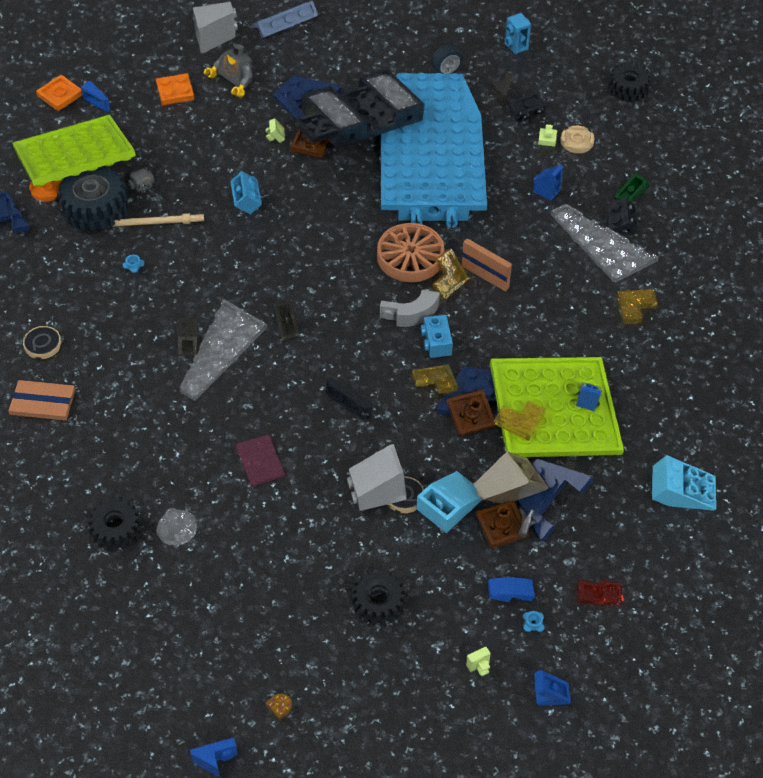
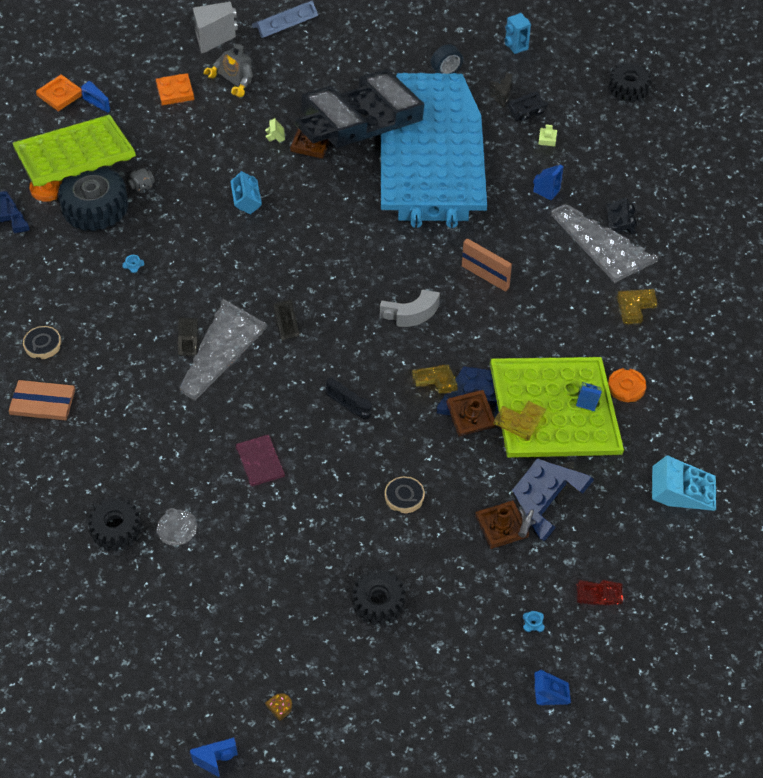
(185, 219): tan bar -> none
(290, 93): dark blue wing -> none
(377, 480): light grey slope -> none
(409, 252): nougat piece -> none
(437, 335): dark azure brick -> none
(448, 500): medium azure slope -> none
(453, 276): clear yellow plate -> none
(479, 660): yellowish green tile -> none
(506, 588): blue slope -> none
(509, 480): dark tan slope -> none
(577, 139): tan tile -> none
(627, 385): none -> orange tile
(633, 188): dark green slope -> none

